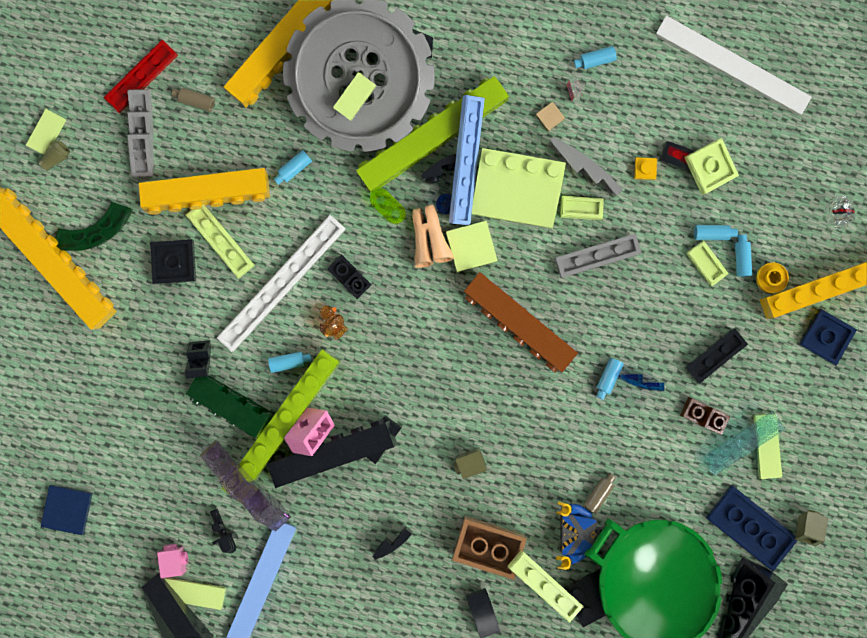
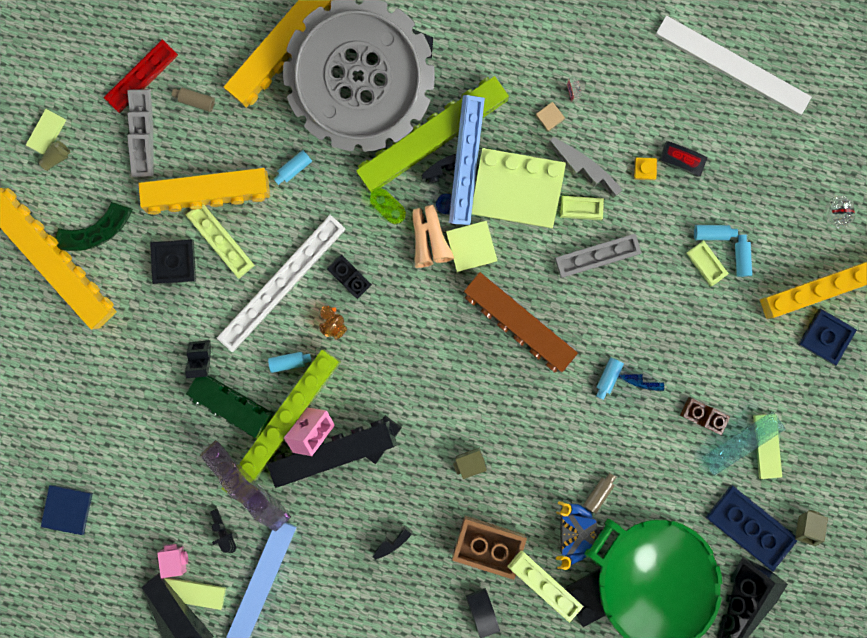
(354, 96): yellowish green tile -> none
(596, 58): medium azure cylinder -> none
(711, 166): yellowish green tile -> none
(716, 355): black plate -> none
(772, 278): yellow plate -> none

